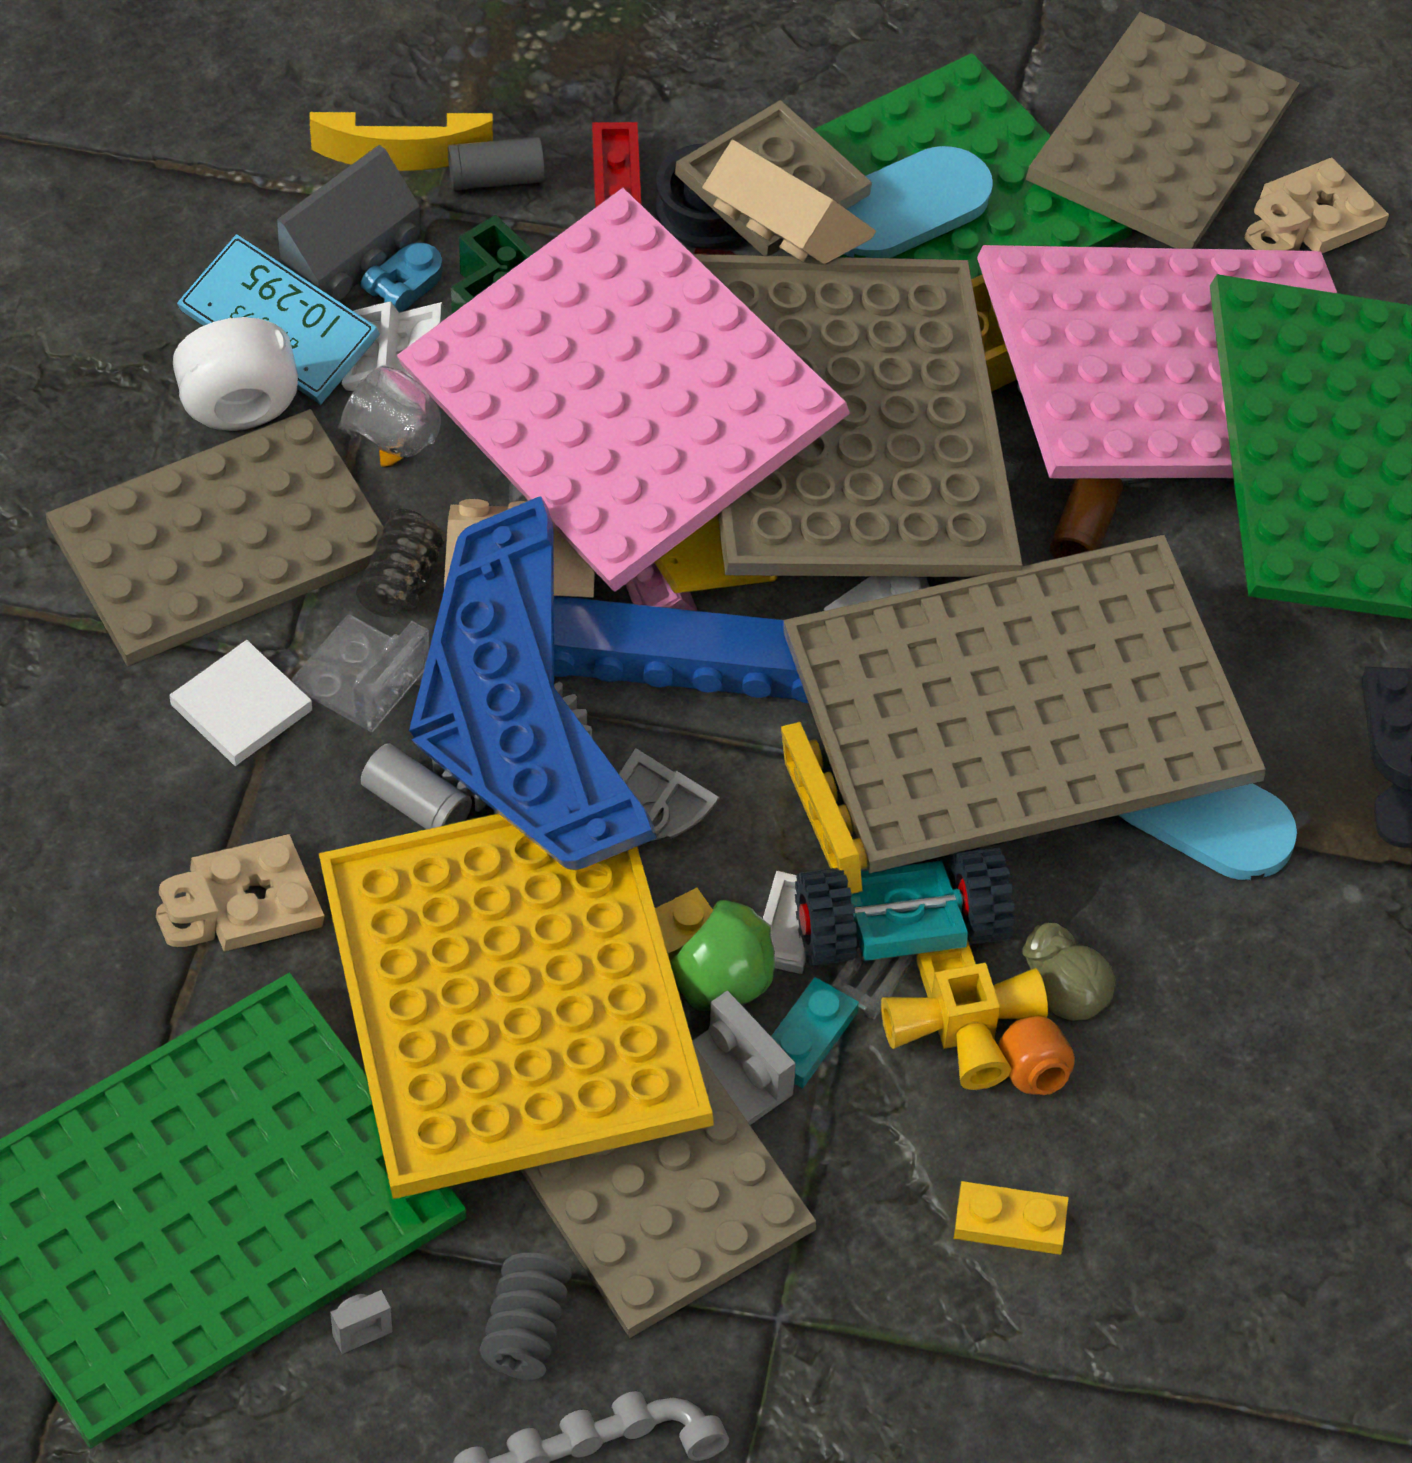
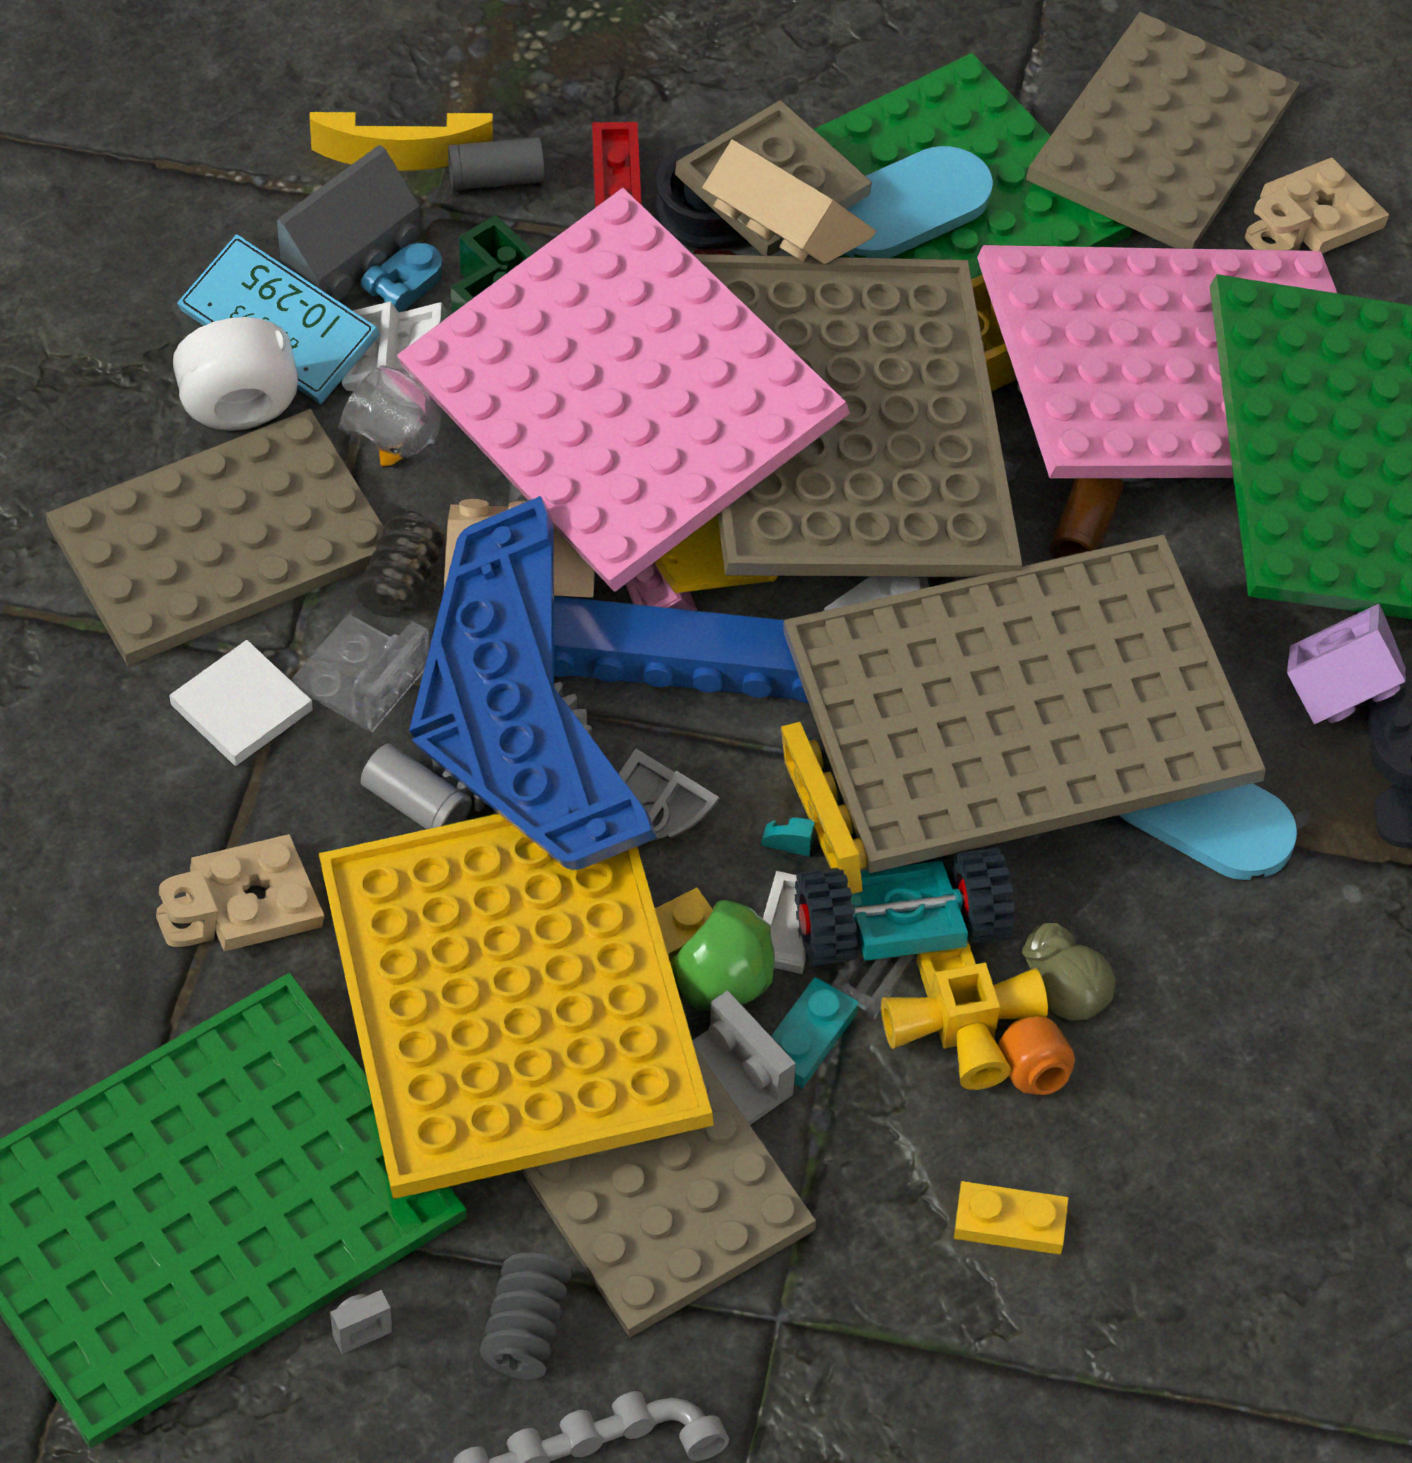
(793, 838): none -> teal tile
(1346, 666): none -> lavender slope

